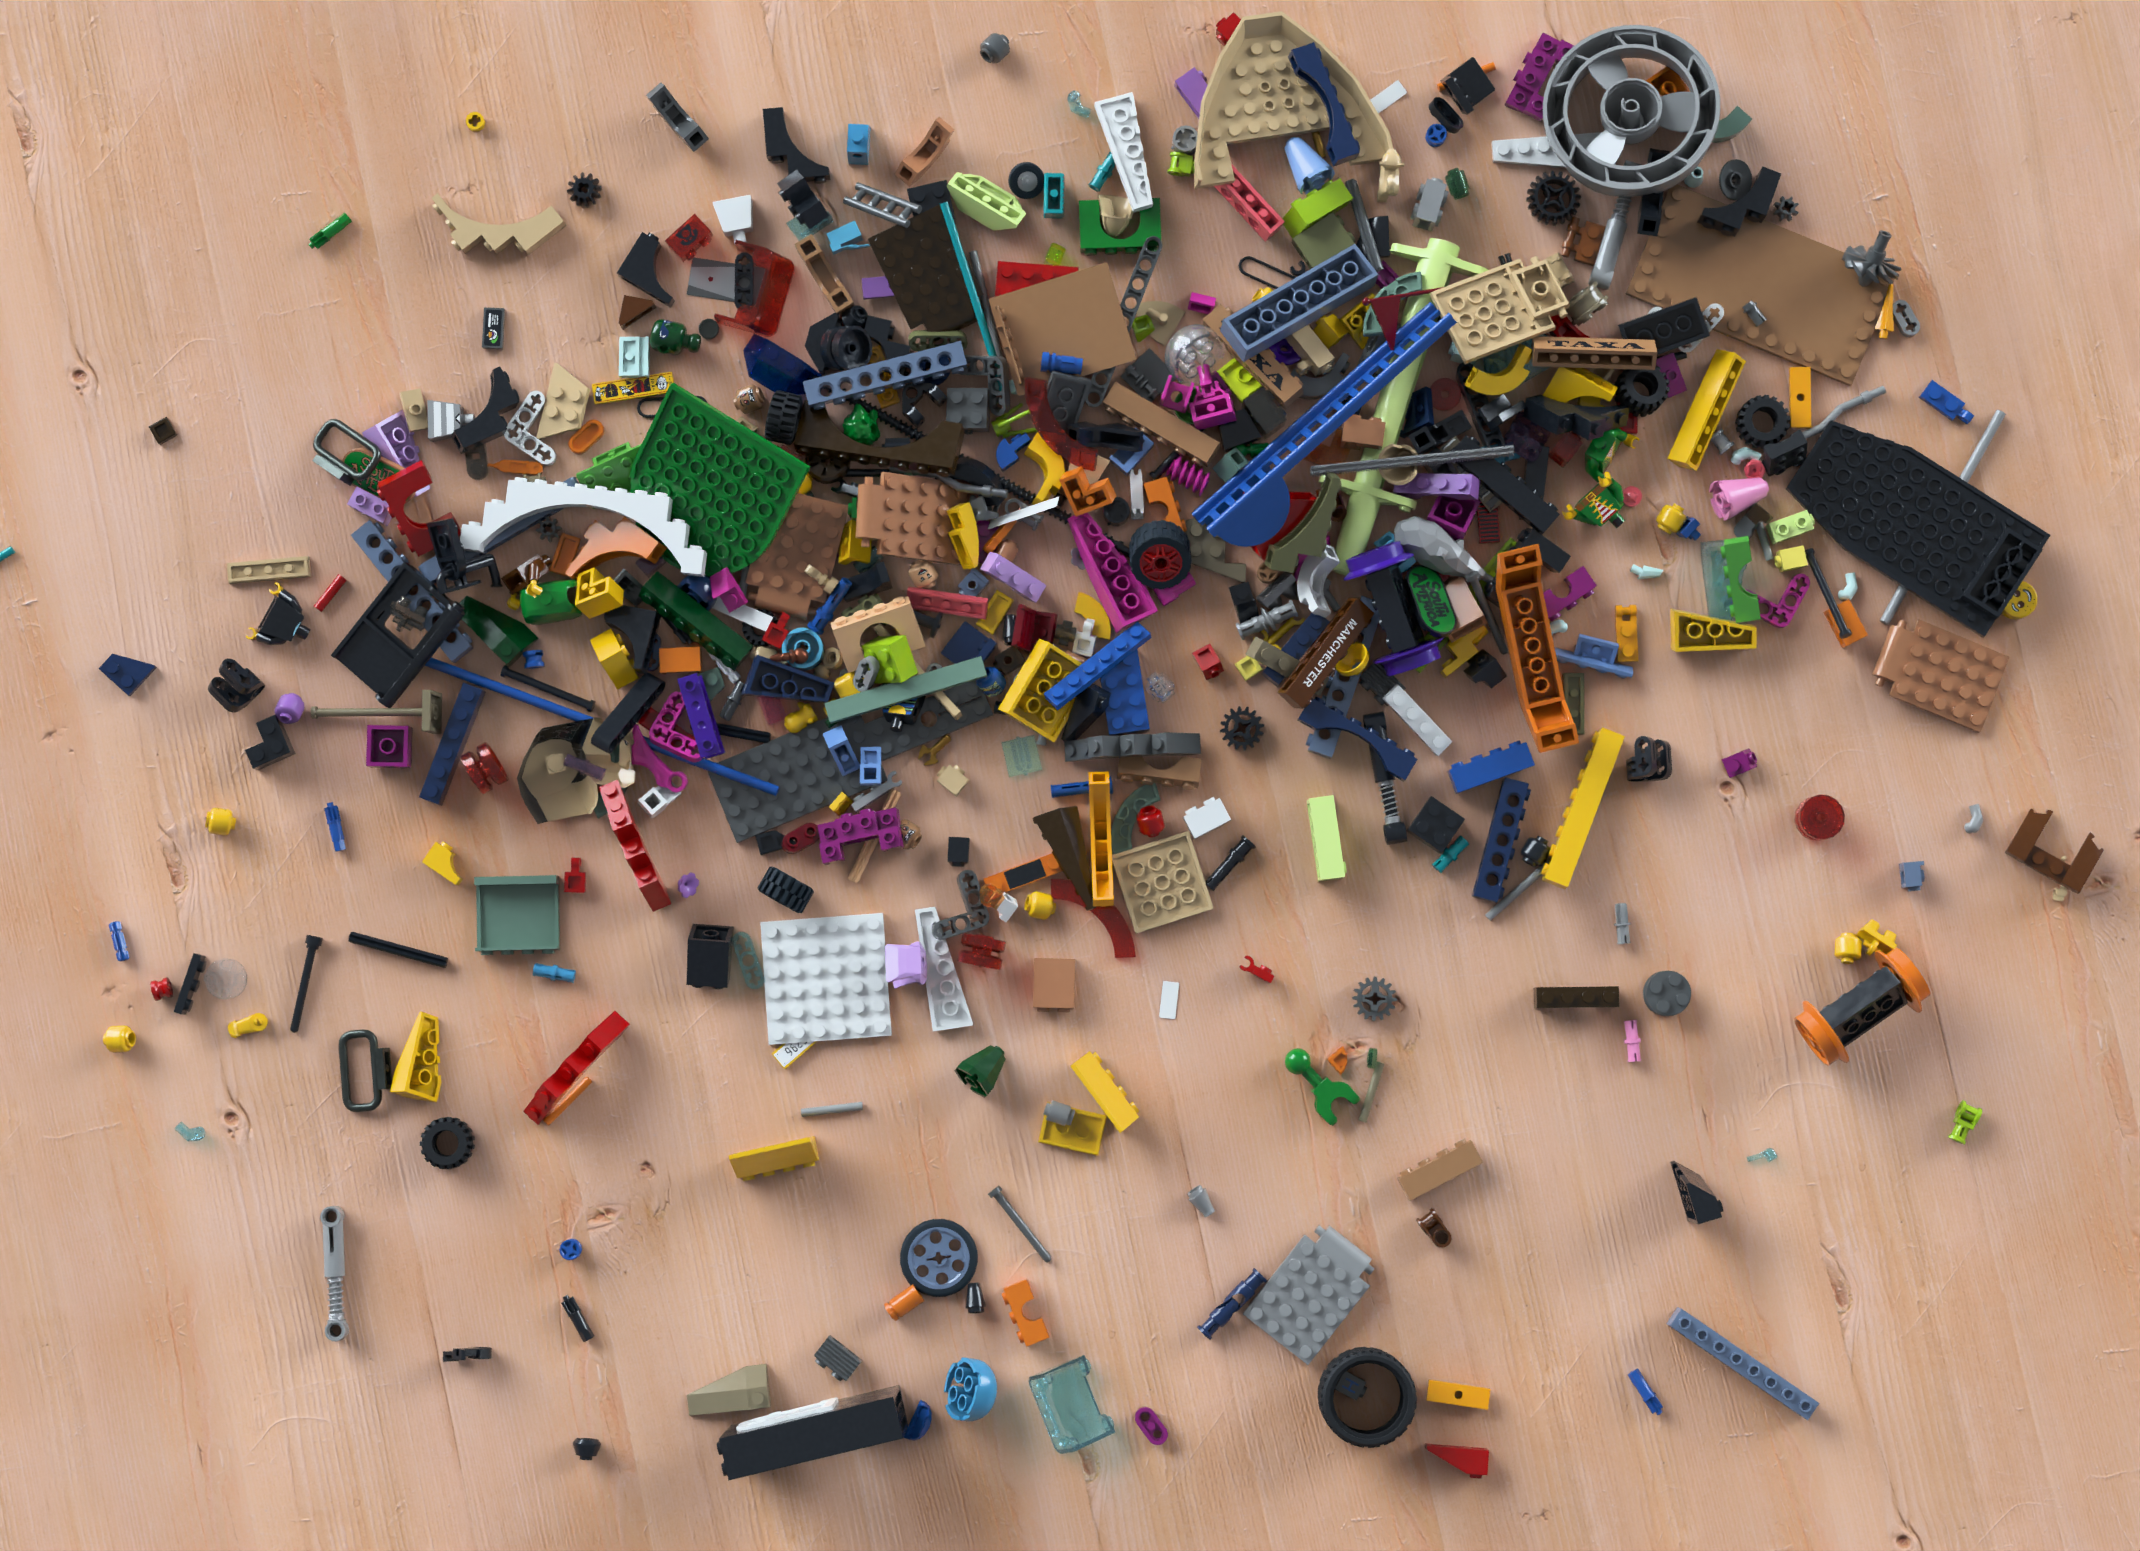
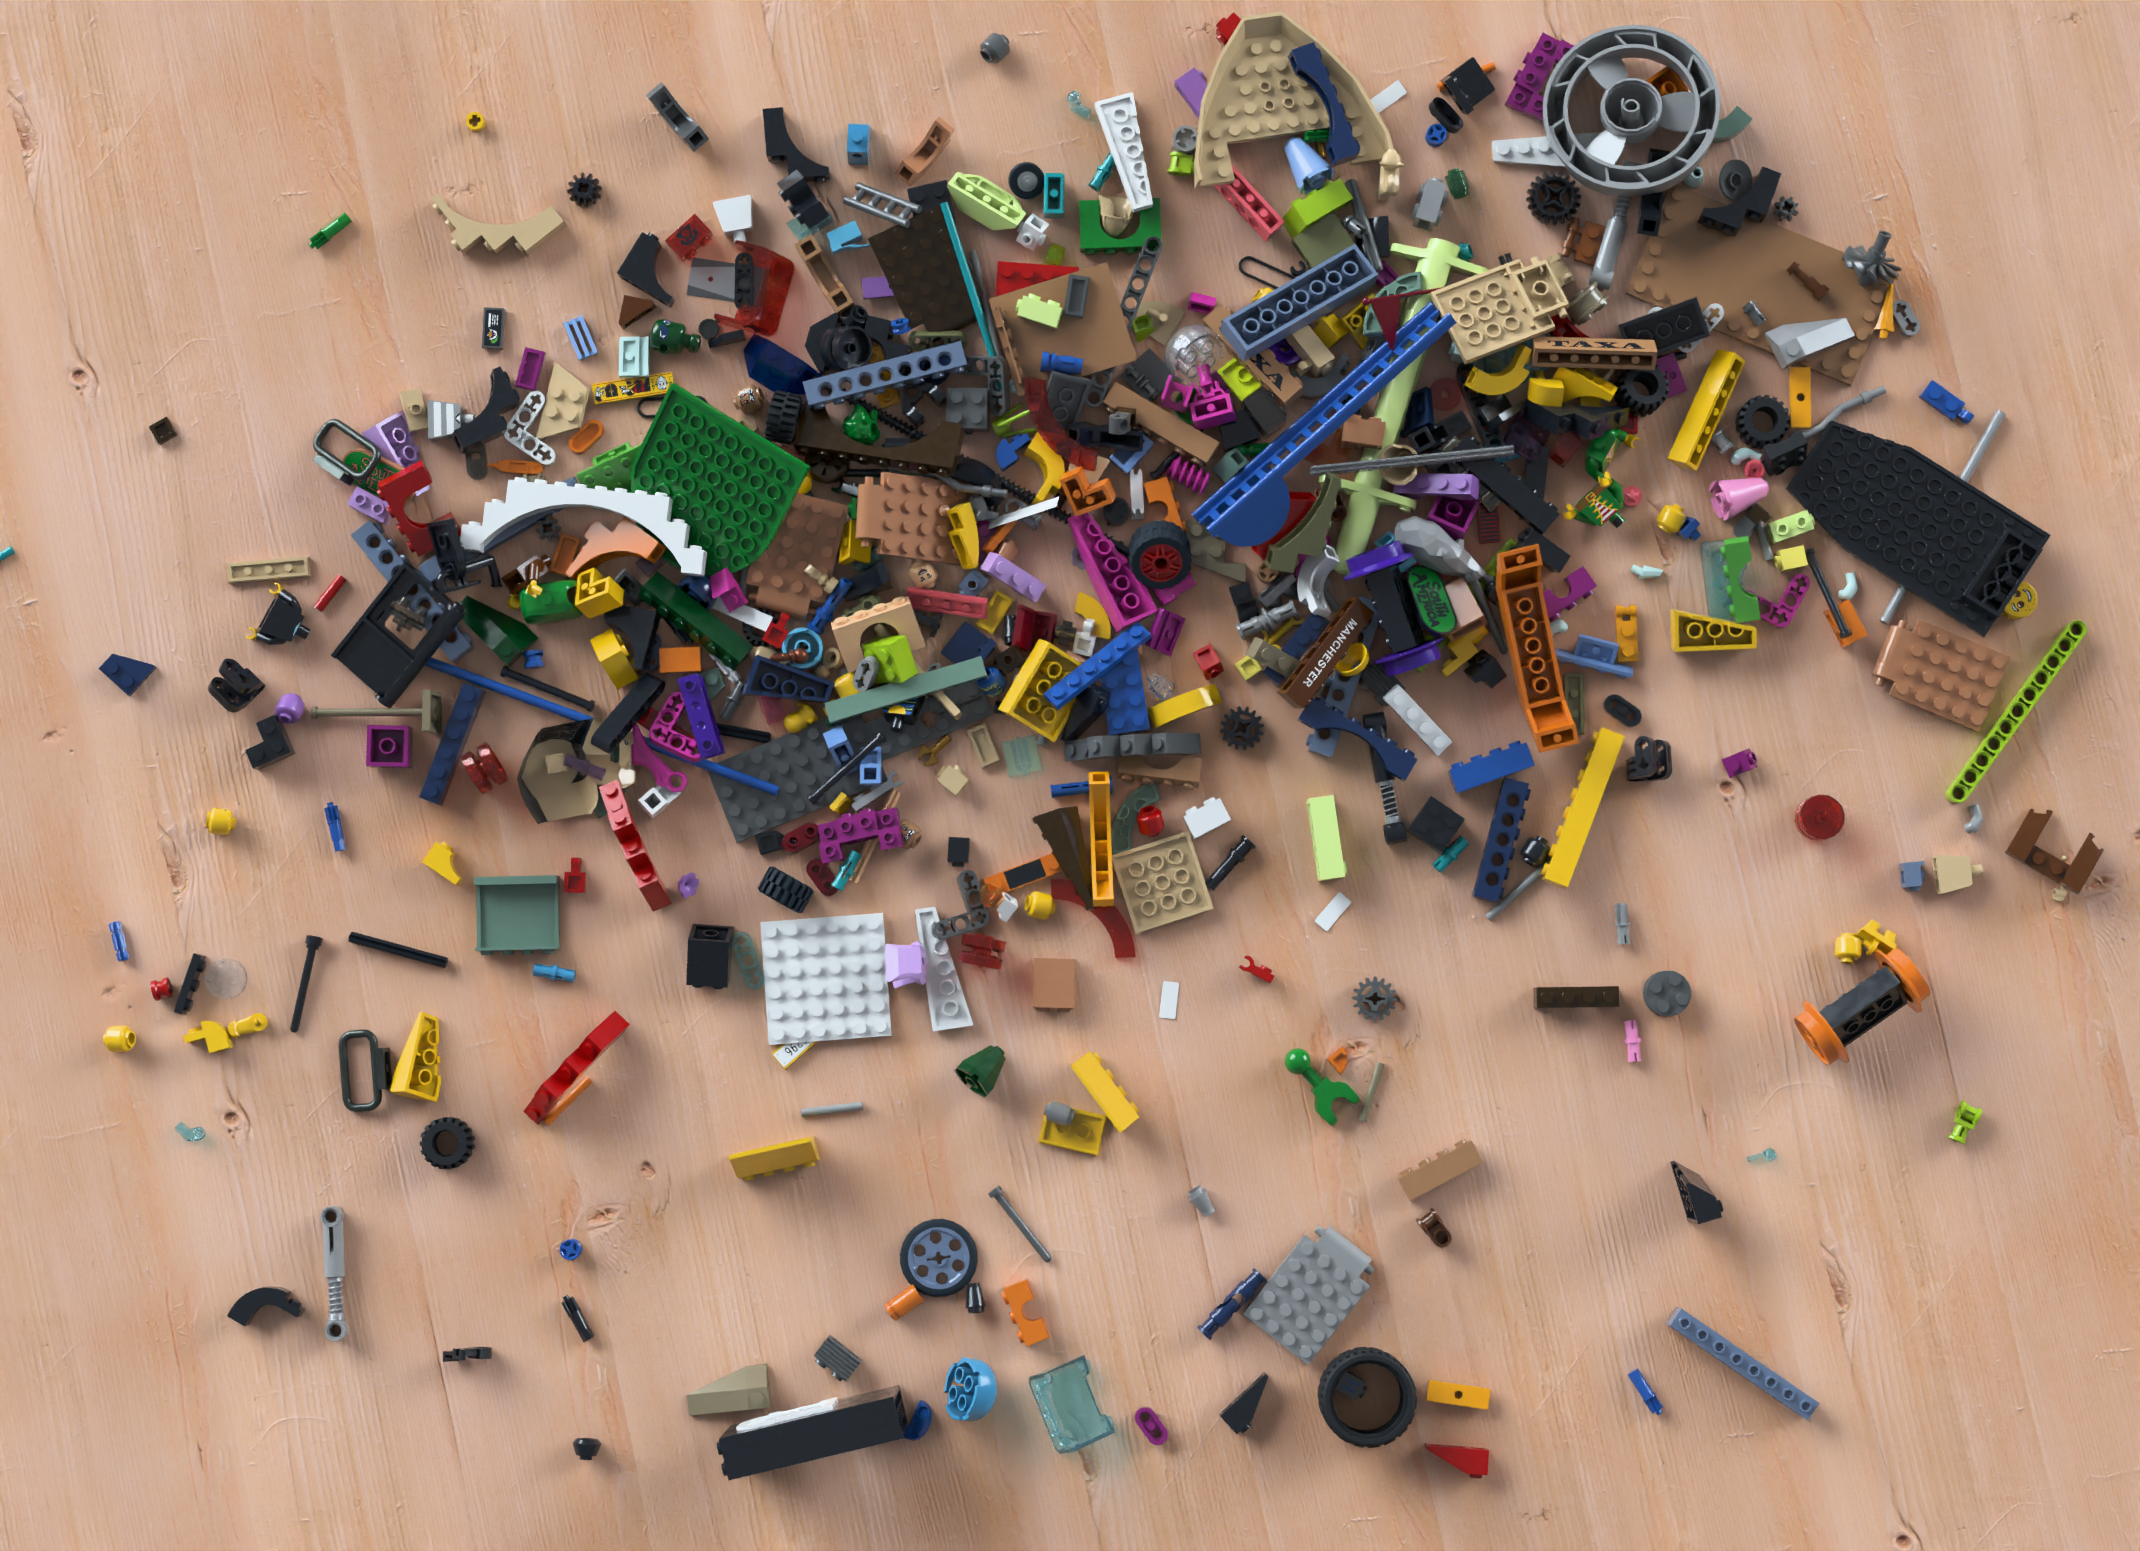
(214, 1033): none -> yellow brick
(251, 1302): none -> black arch
(530, 369): none -> magenta plate
(574, 322): none -> light blue tile
(727, 338): none -> black tile
(821, 877): none -> dark red plate
(840, 883): none -> teal pin
(846, 768): none -> black bar
(900, 326): none -> blue bush
(983, 745): none -> tan tile
(1032, 232): none -> white brick
(1038, 311): none -> yellowish green brick
(1076, 296): none -> dark grey tile
(1122, 420): none -> dark grey leg
(1165, 631): none -> magenta plate
(1184, 705): none -> yellow arch
(1242, 1409): none -> black slope
(1317, 136): none -> green axle
(1333, 911): none -> white sticker
(1351, 224): none -> dark grey pin
(1372, 1058): clear green tile -> none
(1465, 252): none -> teal plate
(1545, 391): none -> yellow brick
(1622, 709): none -> black plate
(1802, 340): none -> light grey wedge
(1809, 282): none -> reddish brown piece
(1953, 872): none -> tan torso
(2022, 704): none -> lime beam

